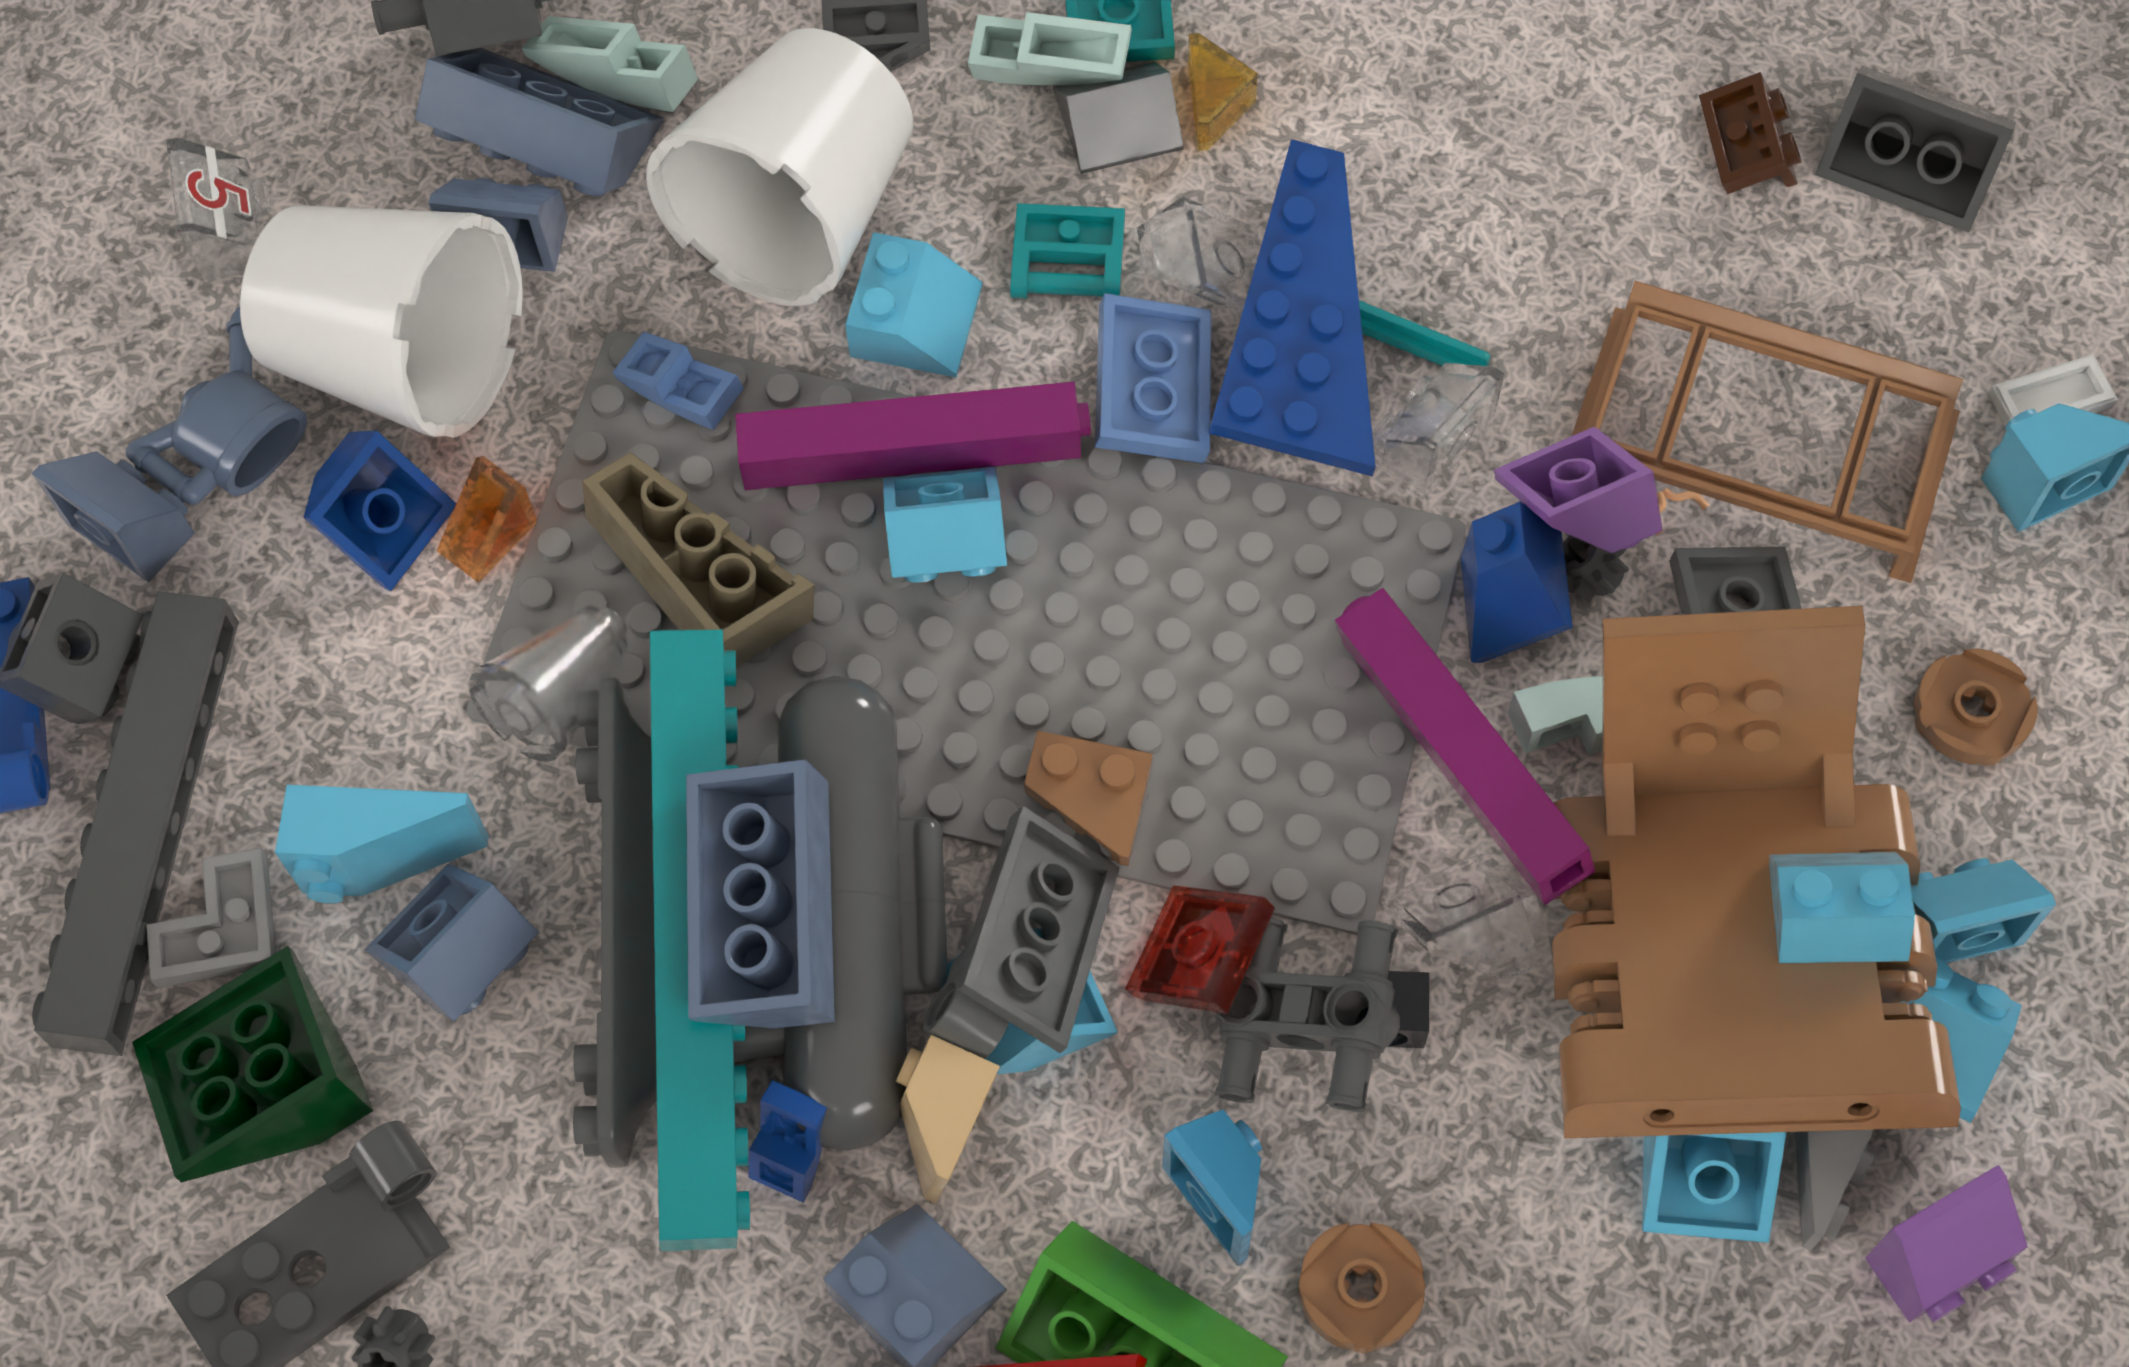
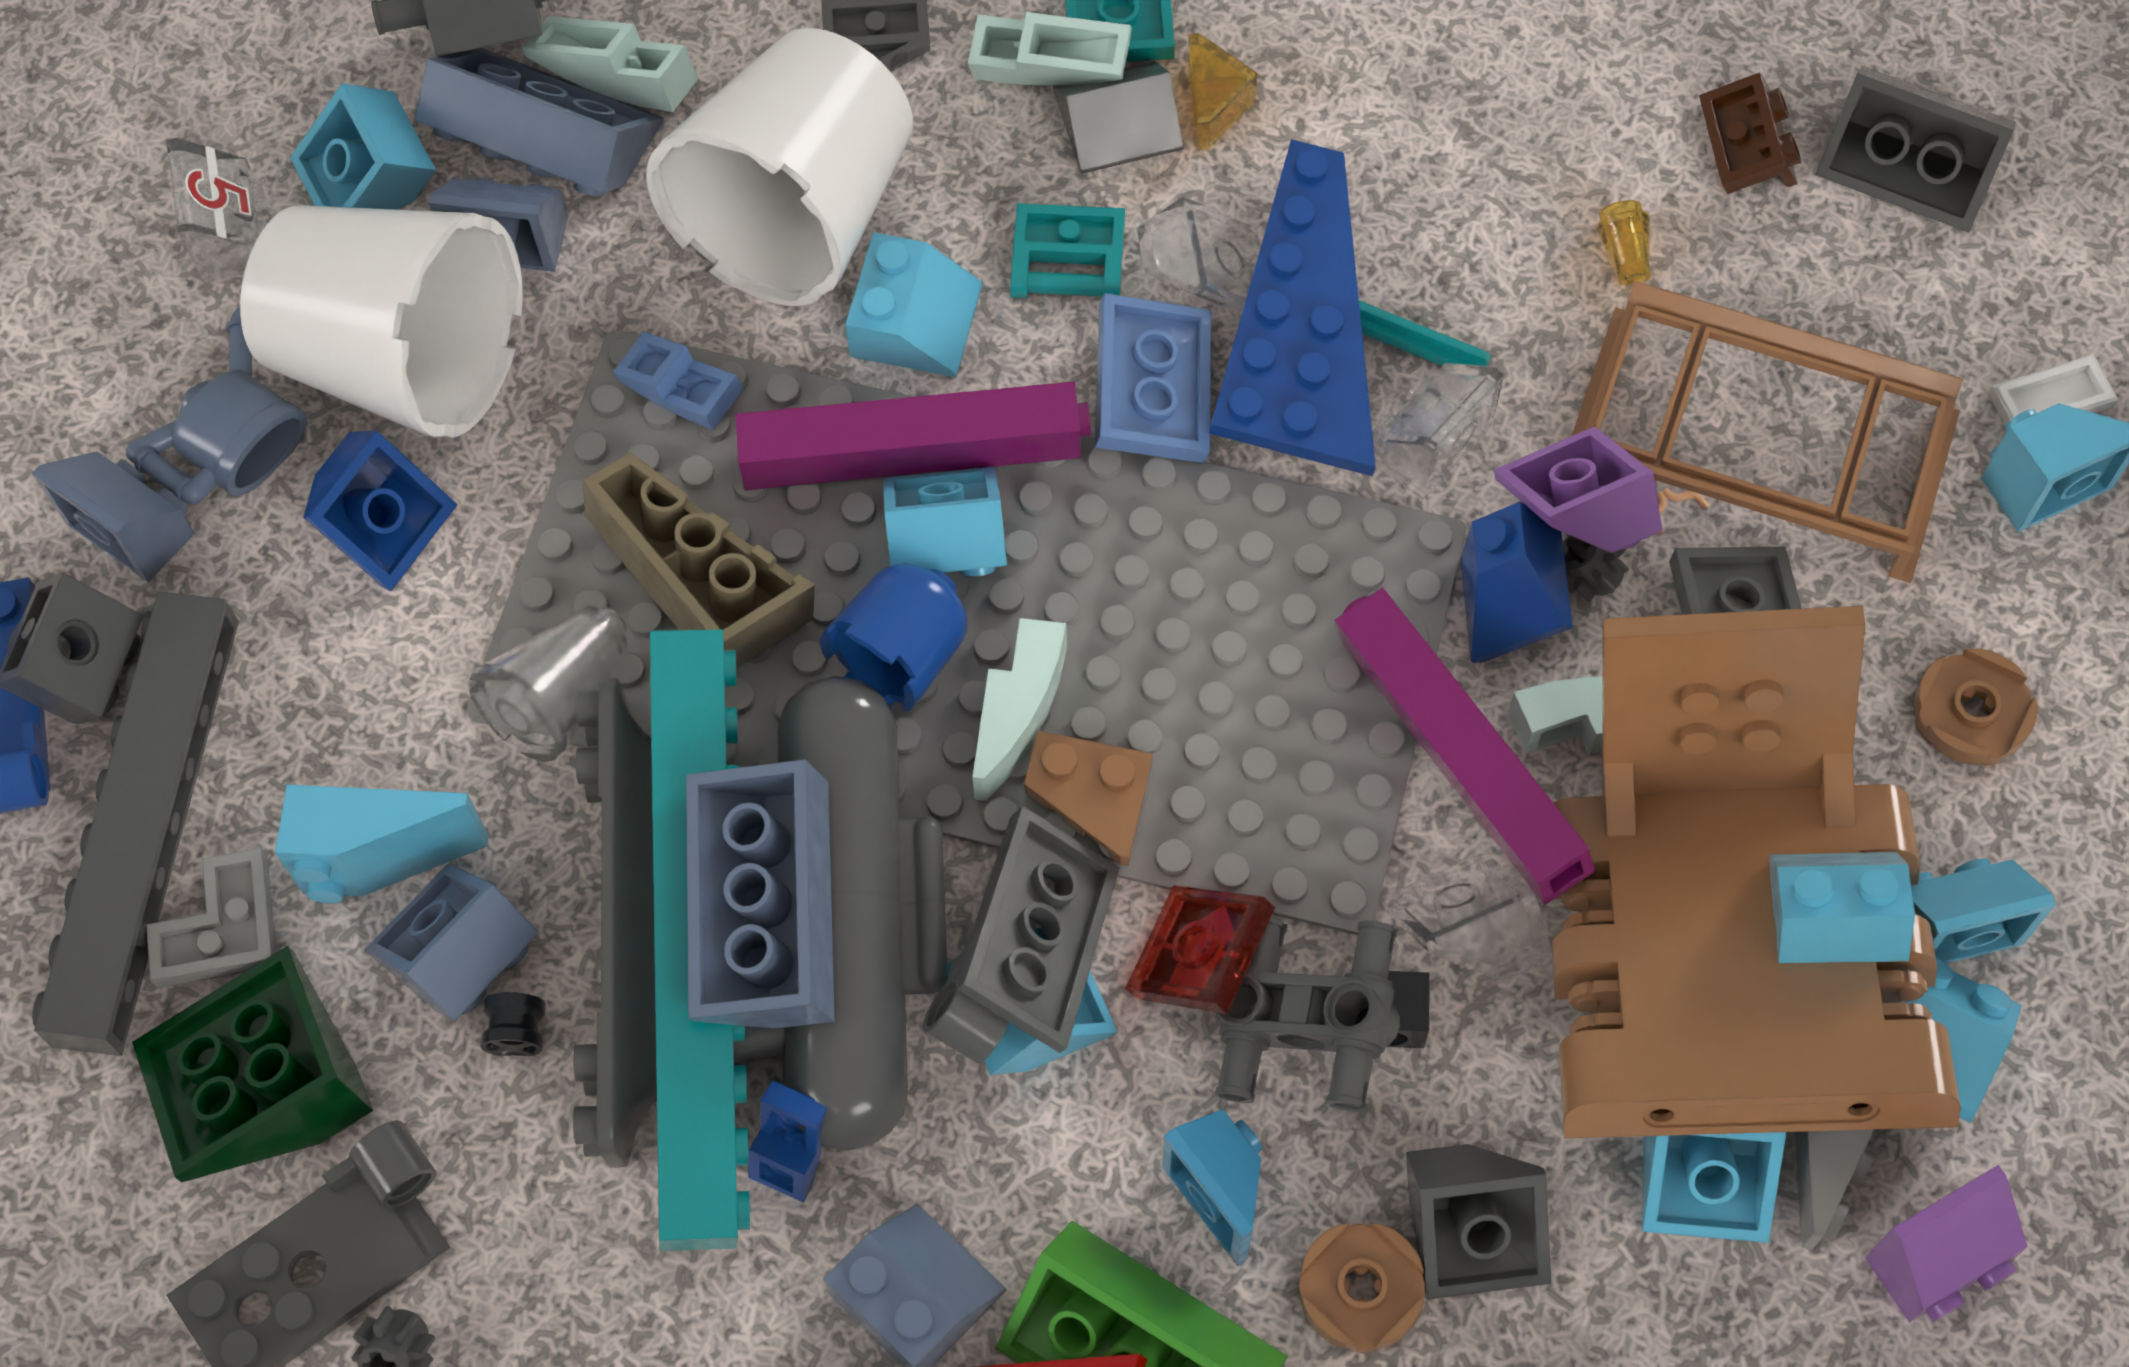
(362, 152): none -> medium azure slope
(487, 520): clear orange slope -> none
(513, 1024): none -> black wheel
(898, 632): none -> blue cylinder
(941, 1107): tan slope -> none
(1018, 703): none -> light aqua slope
(1478, 1220): none -> dark grey slope
(1626, 237): none -> clear yellow cone

